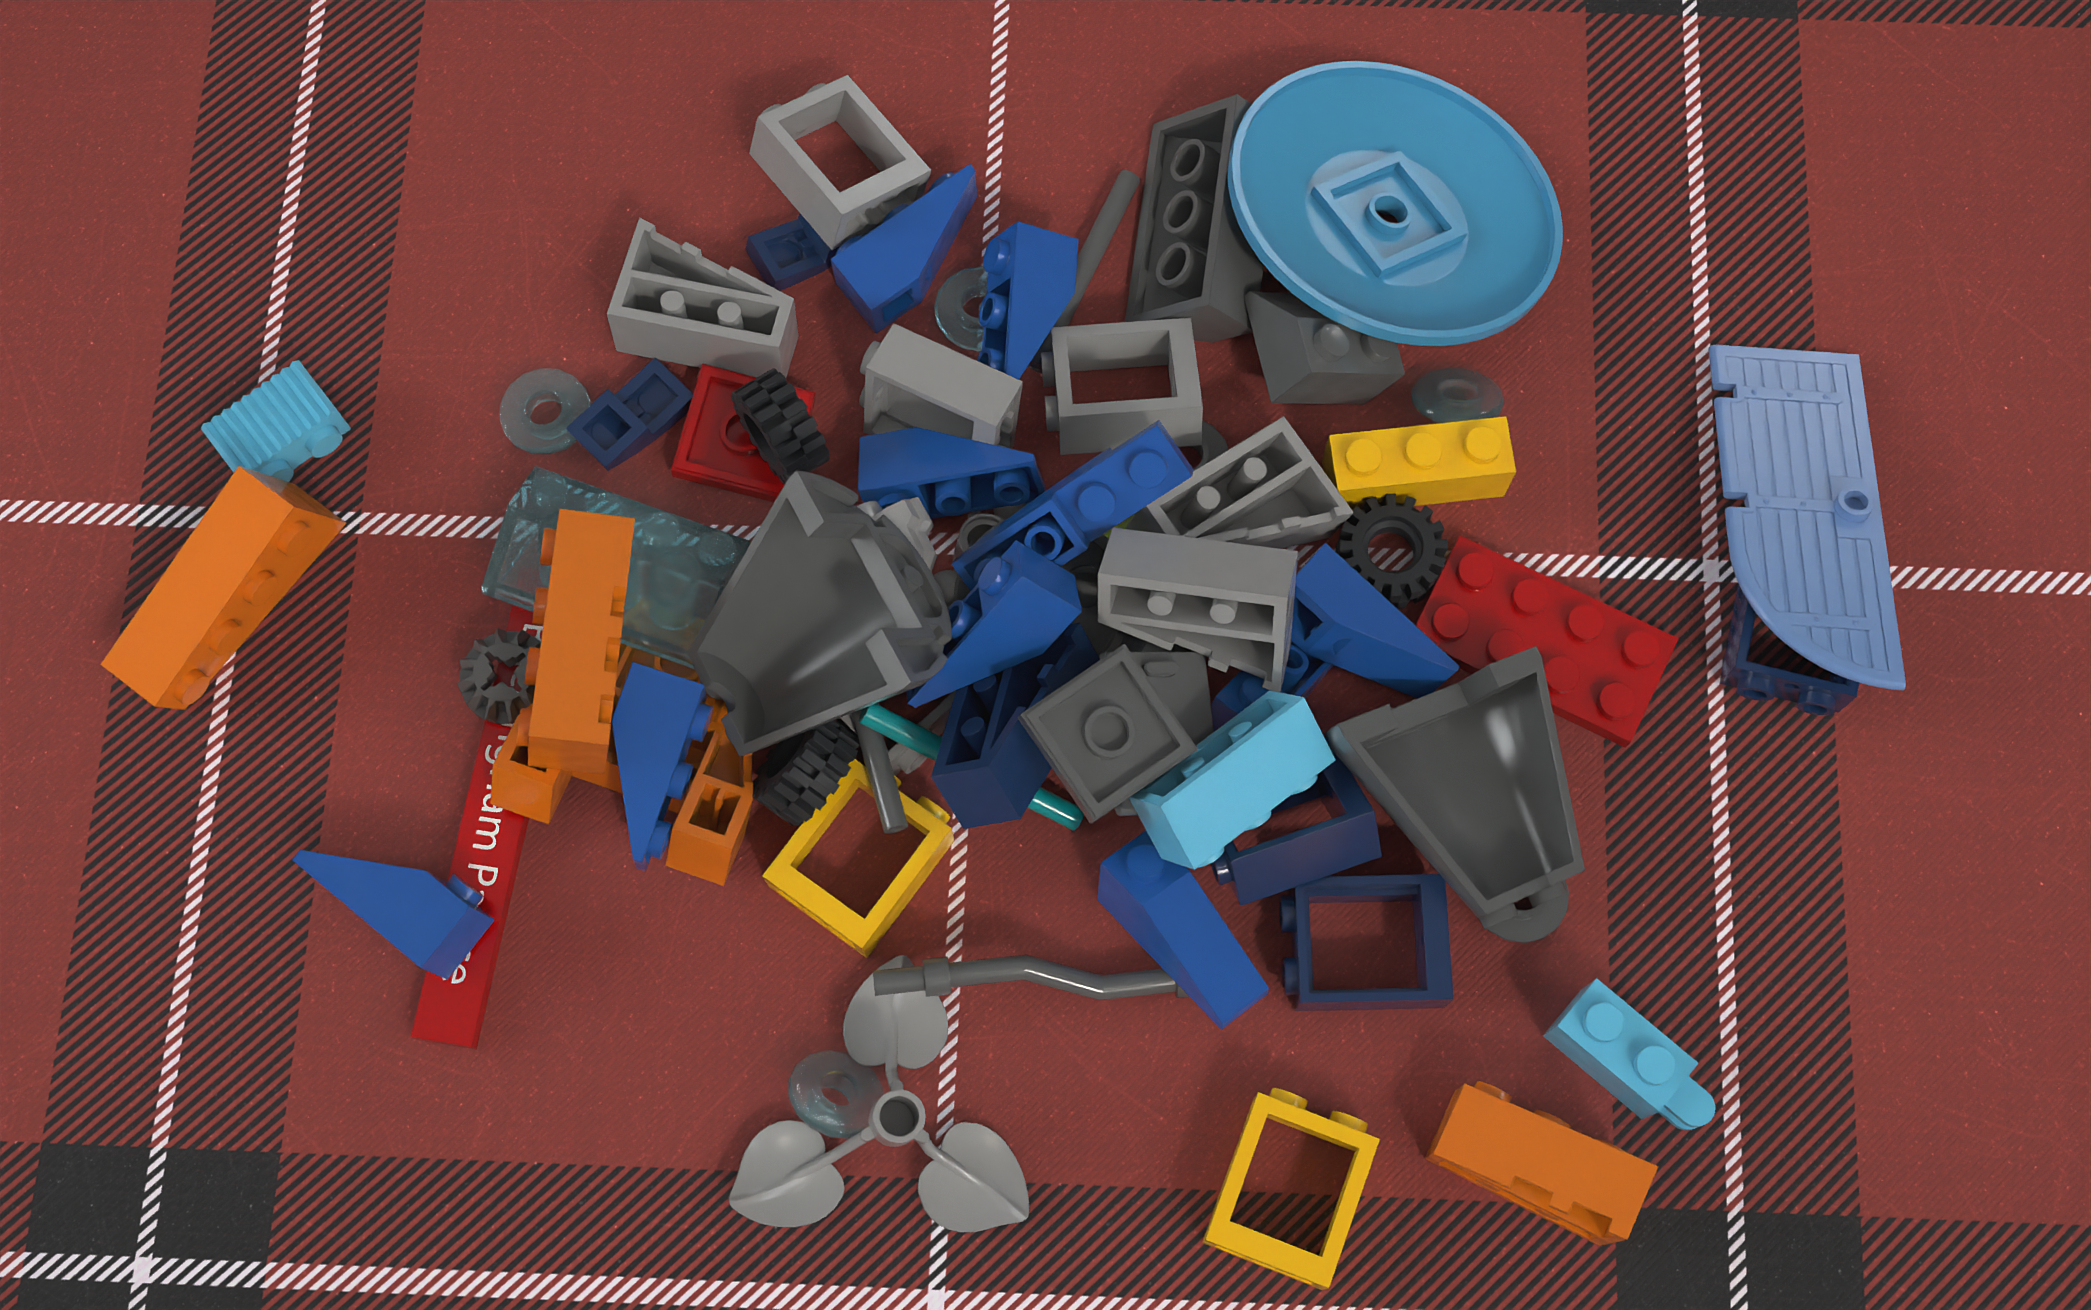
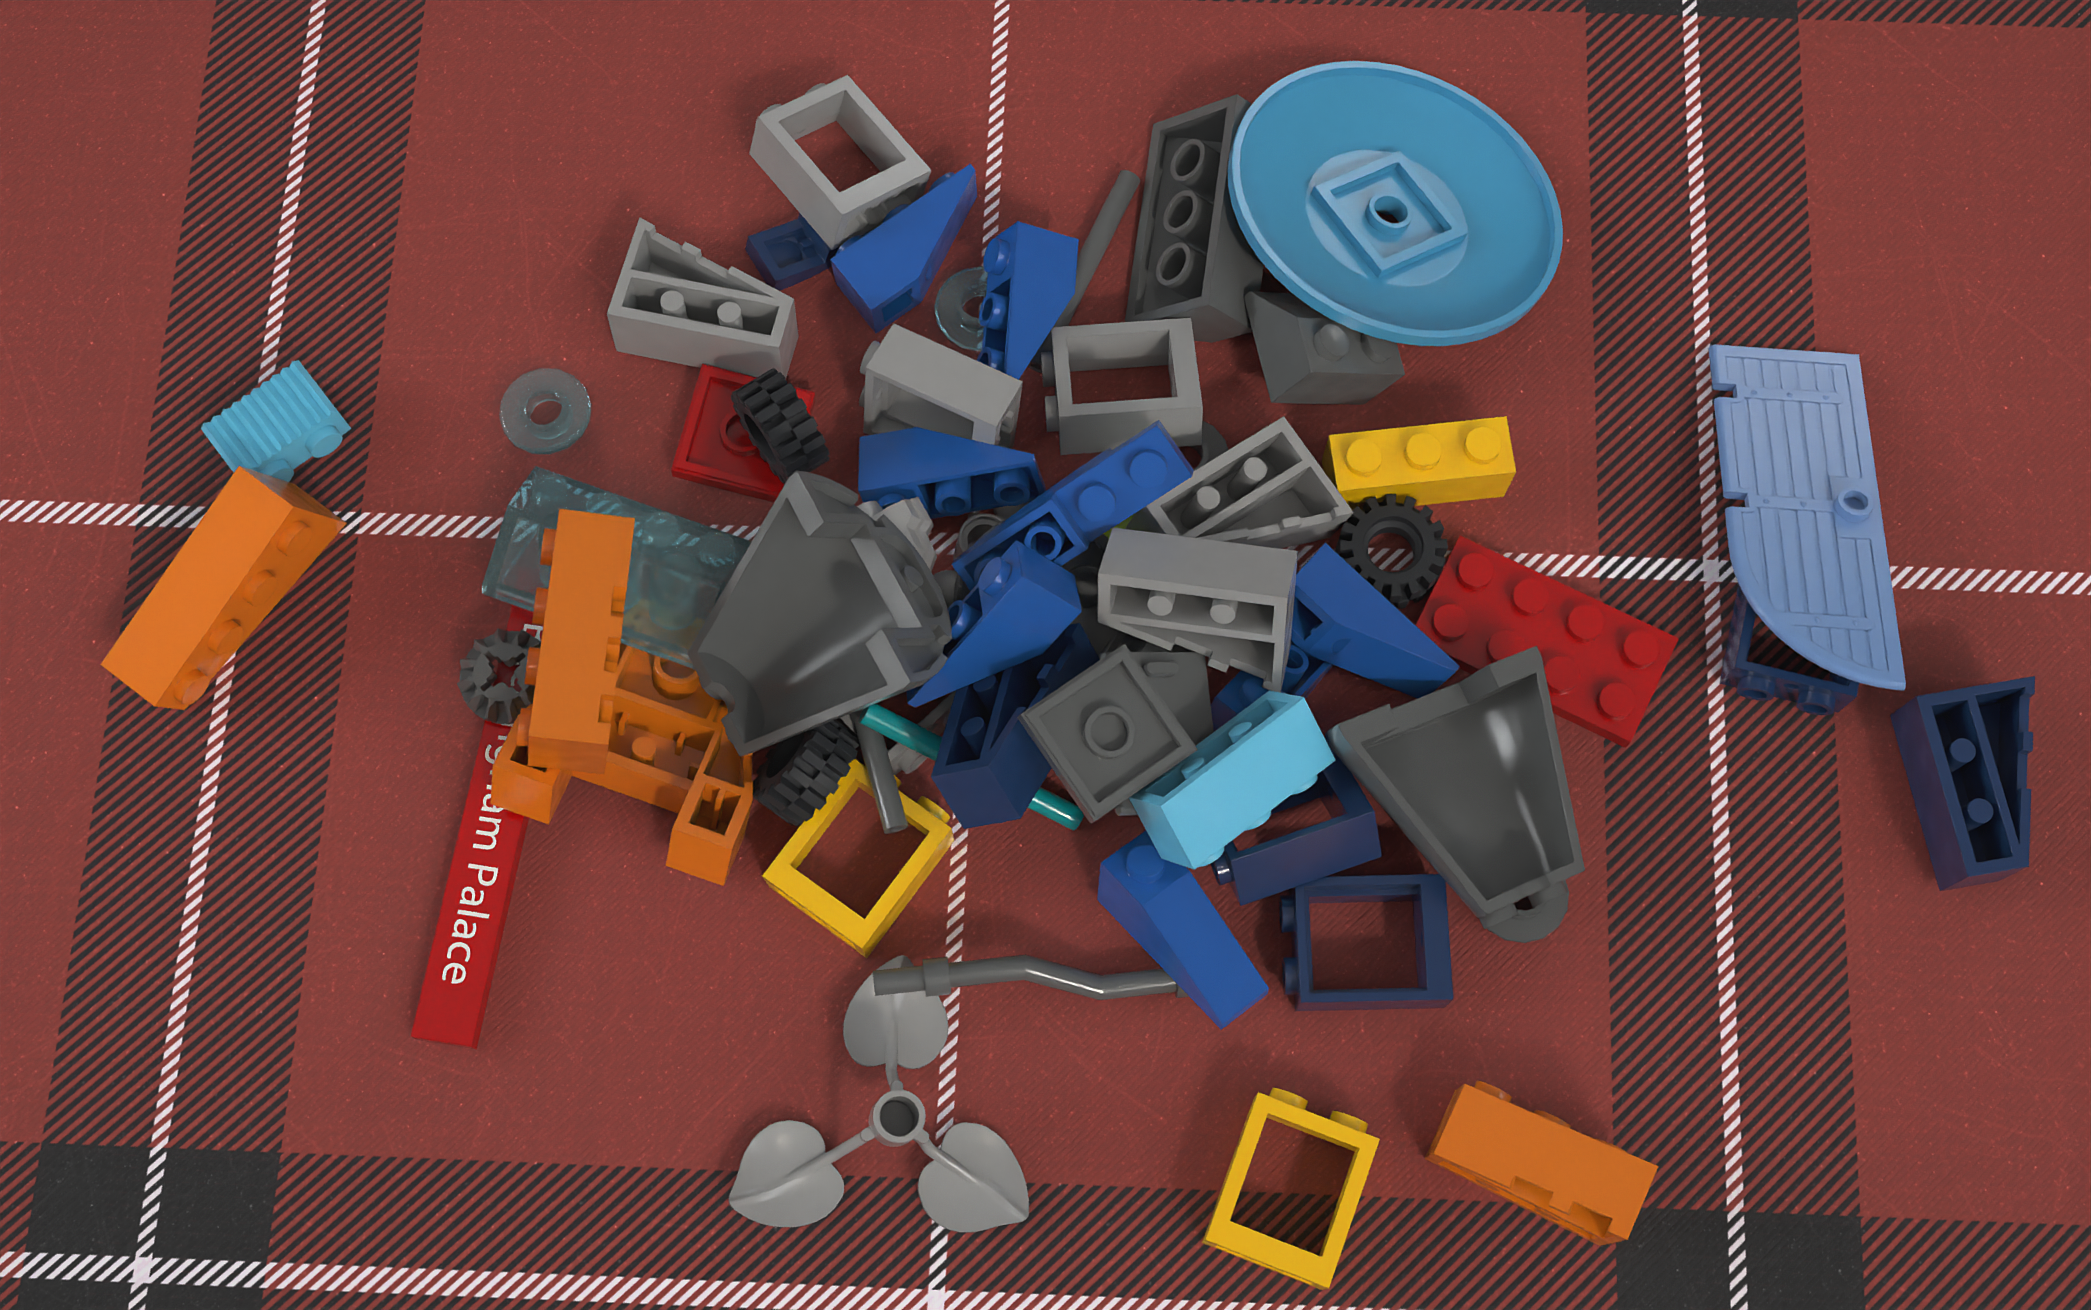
(409, 907): blue slope -> none
(633, 417): dark blue slope -> none
(652, 737): blue slope -> none
(841, 1073): clear light blue piece -> none
(1457, 395): clear light blue piece -> none
(1630, 1058): medium azure brick -> none
(1970, 778): none -> dark blue wedge

